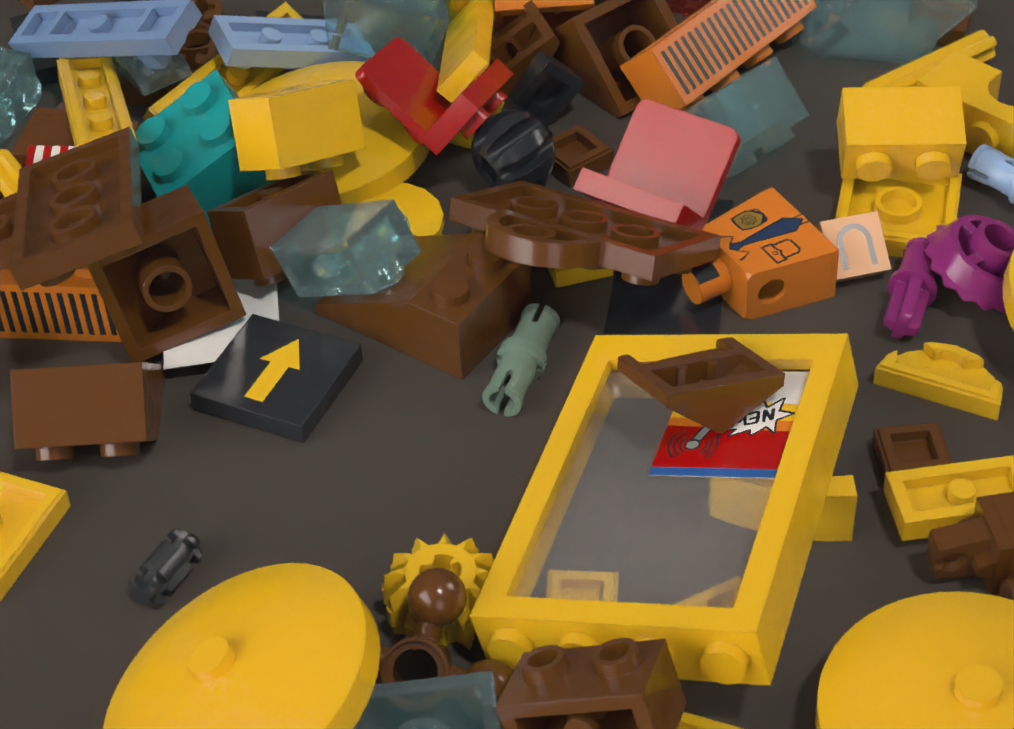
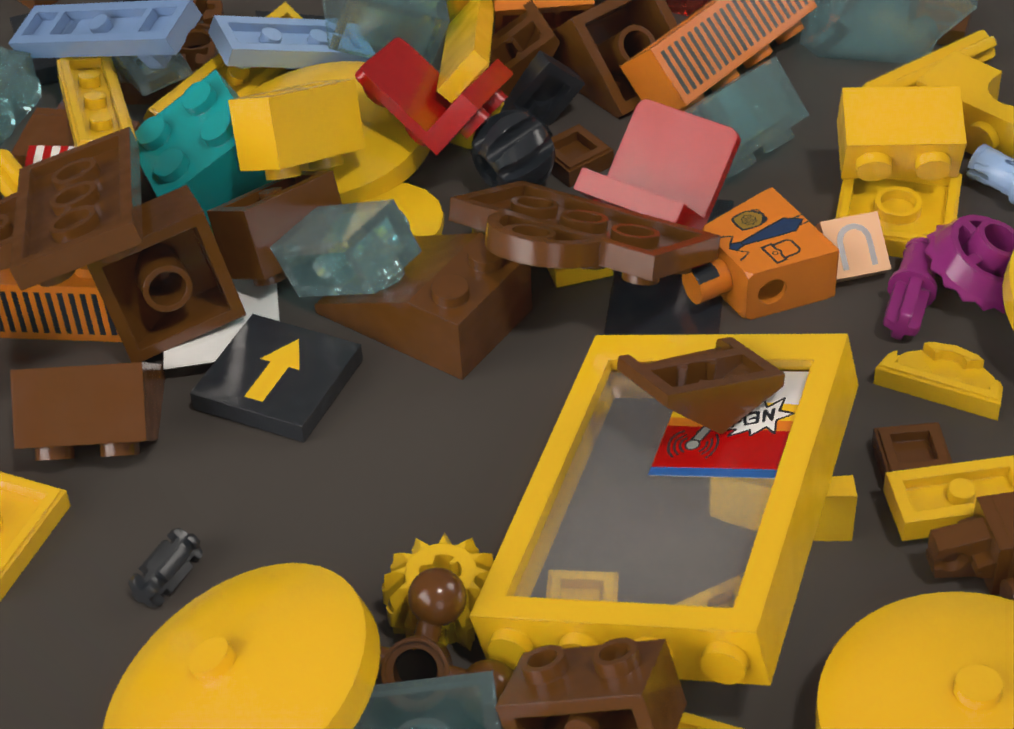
(521, 360): sand green pin -> none

